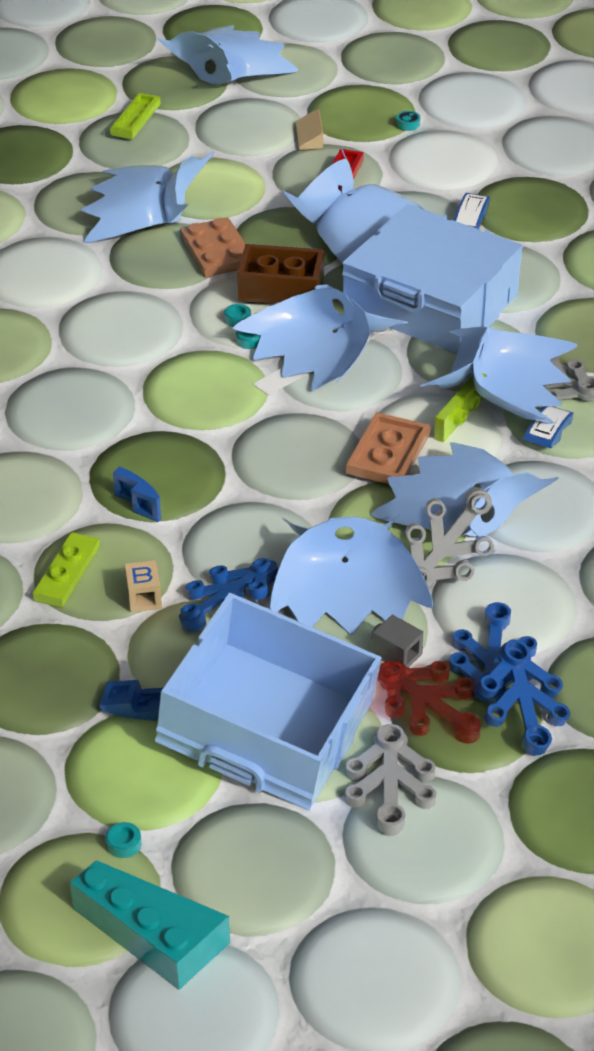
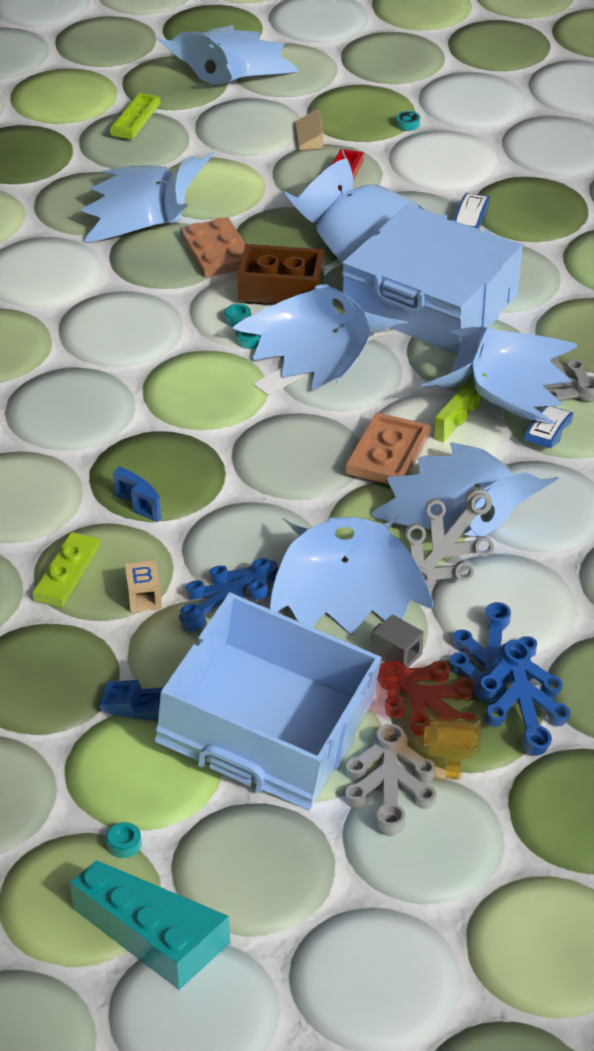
(453, 739): none -> clear yellow brick

